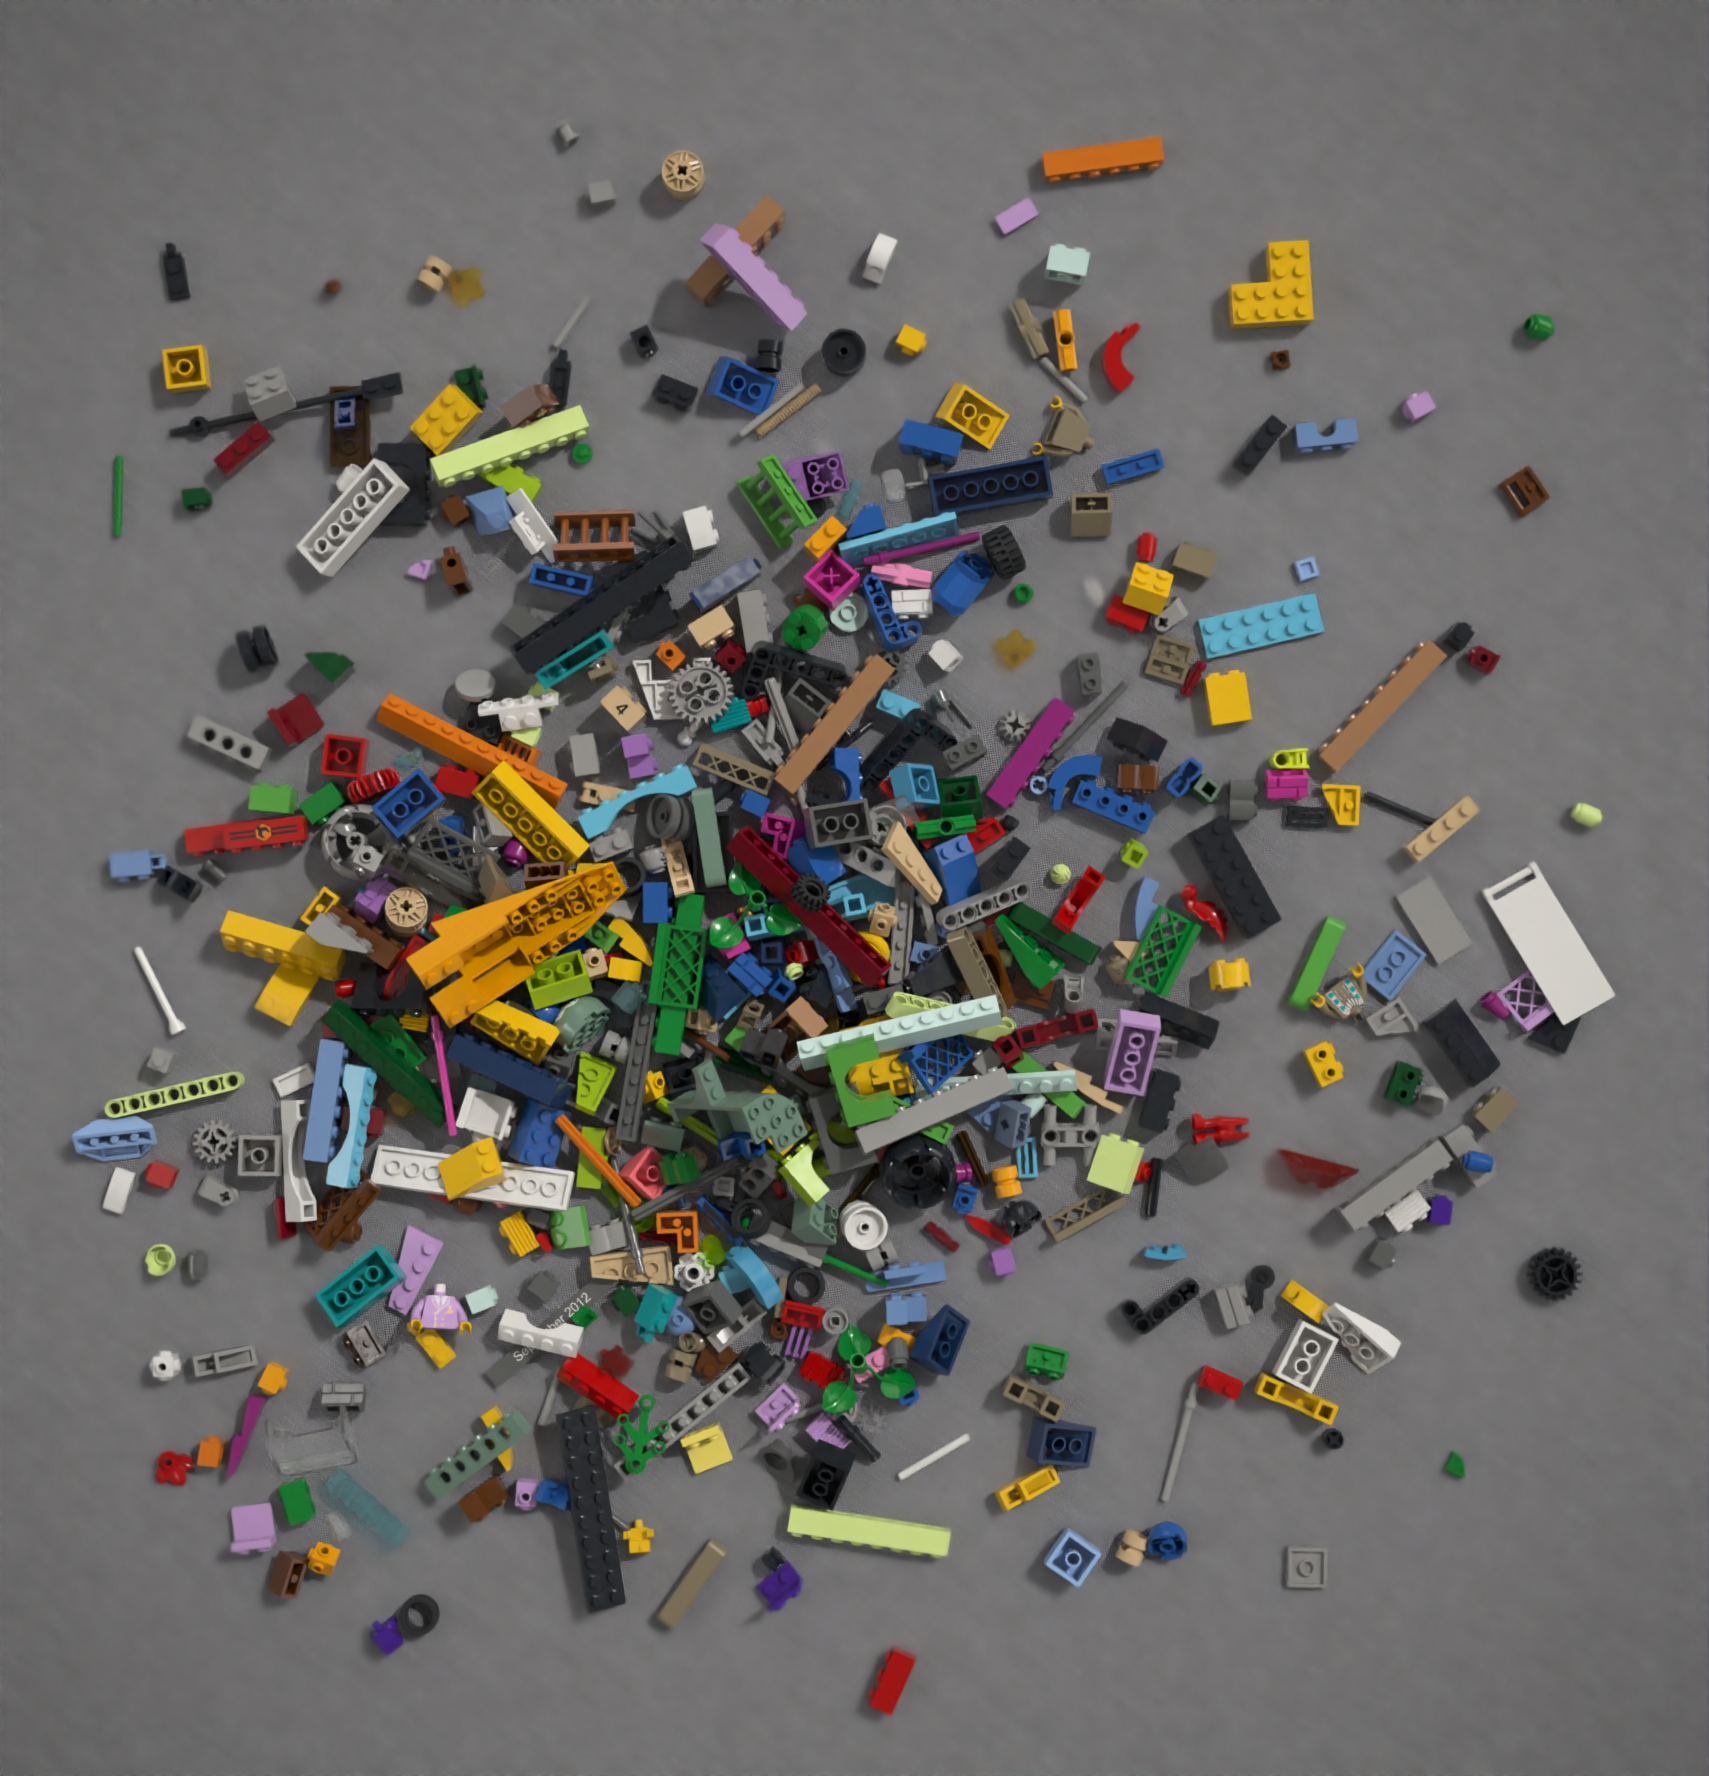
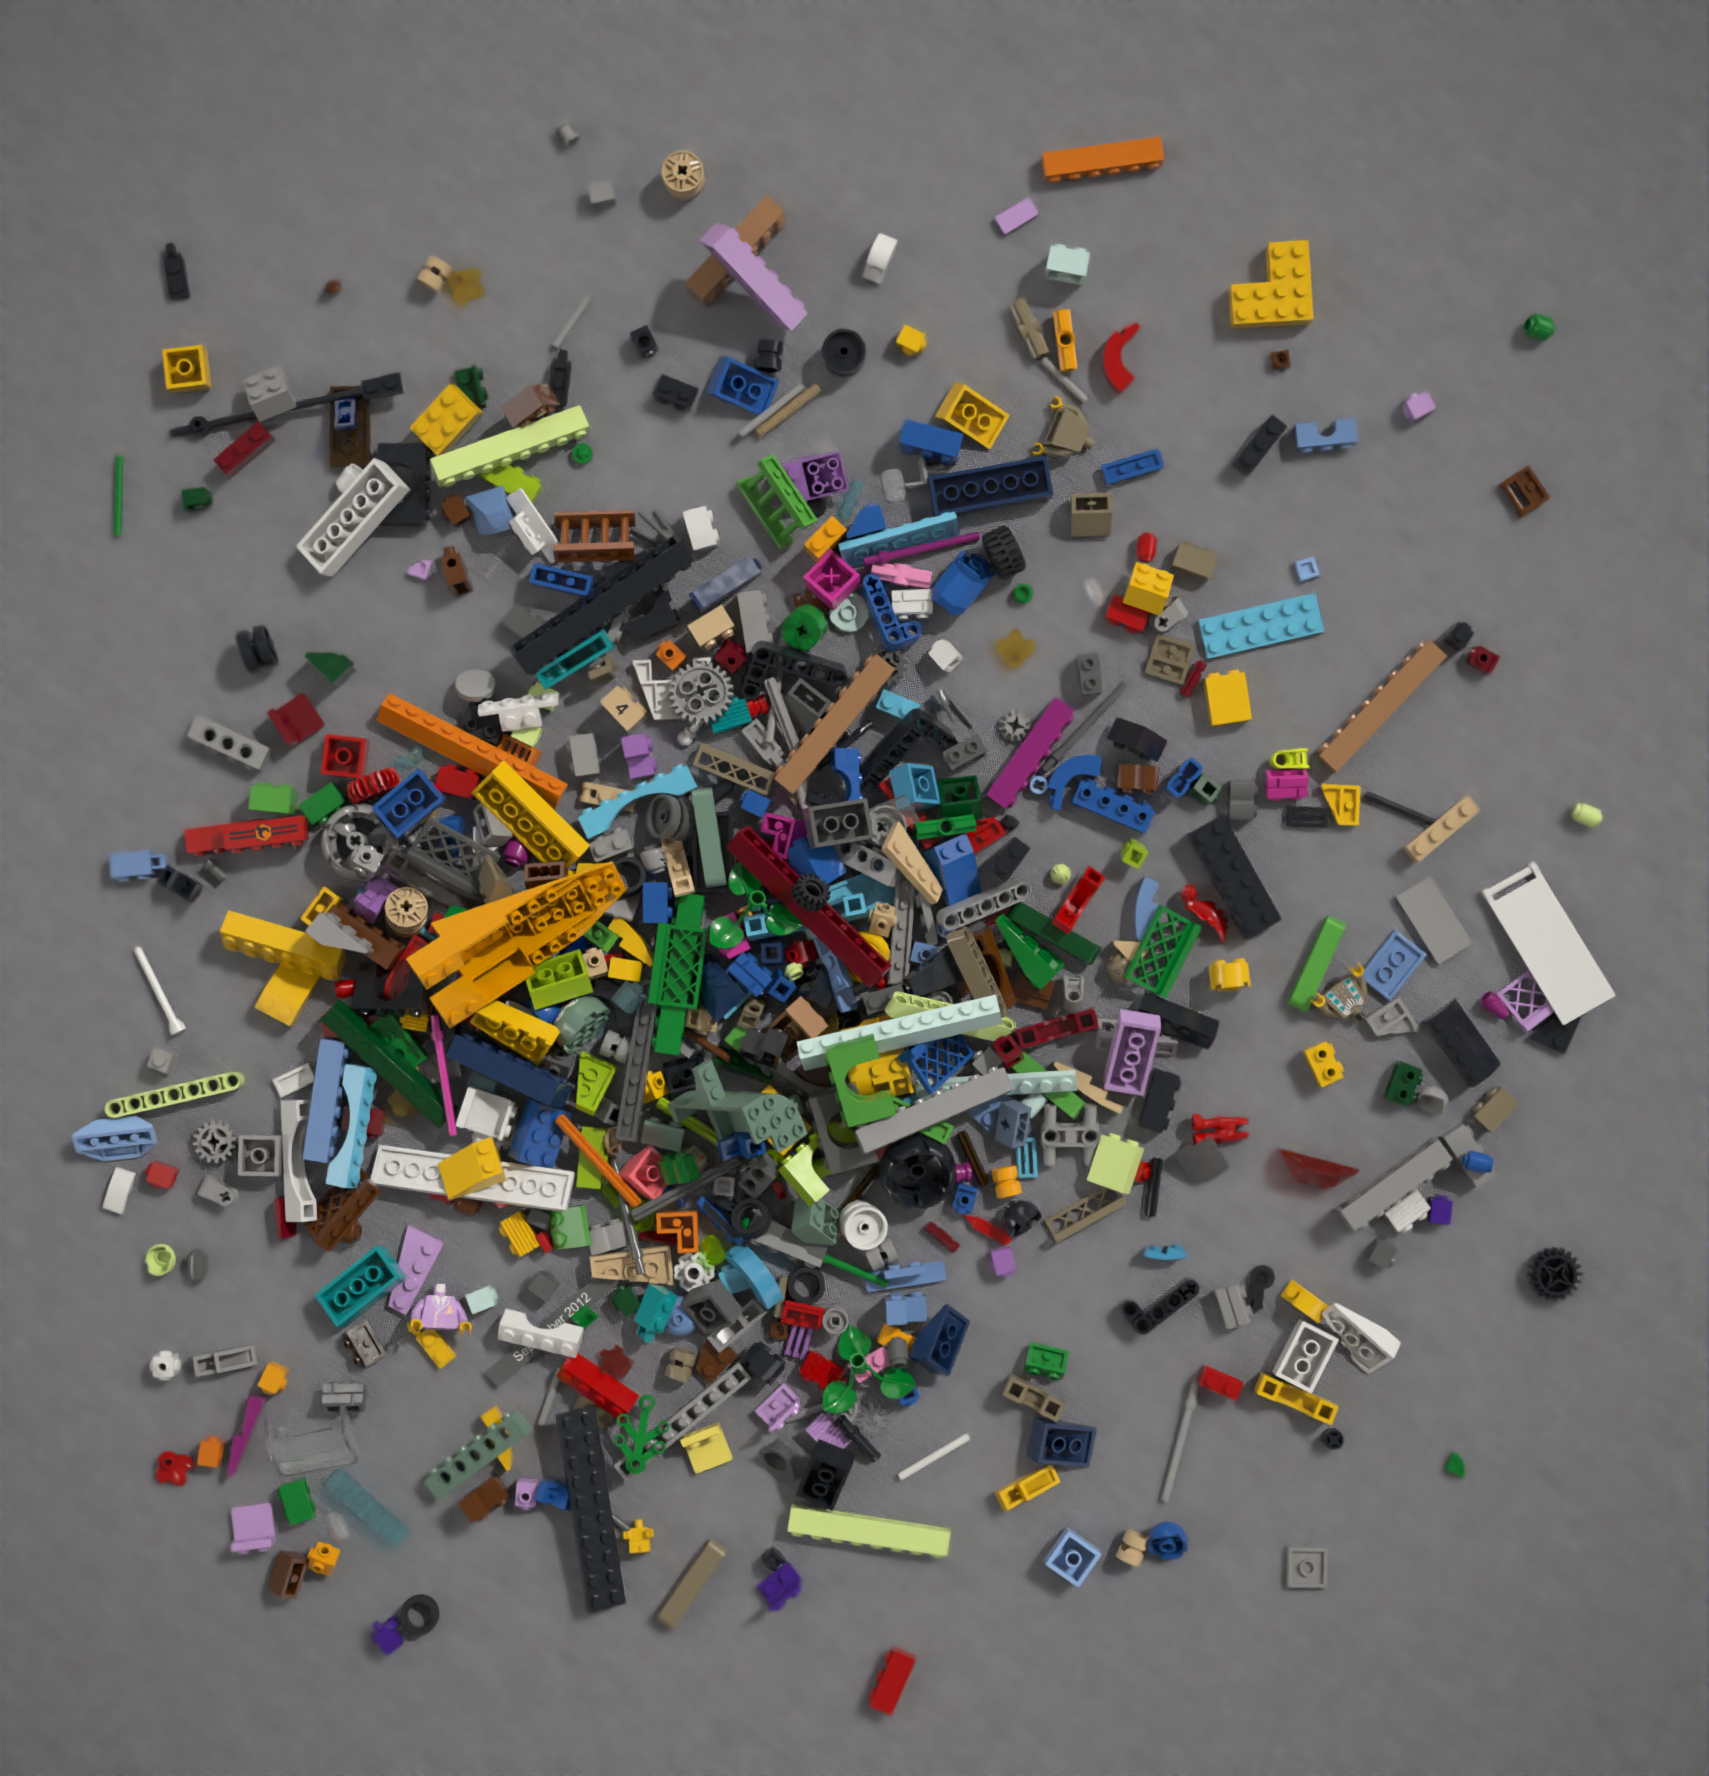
(693, 1342): dark tan wheel -> none

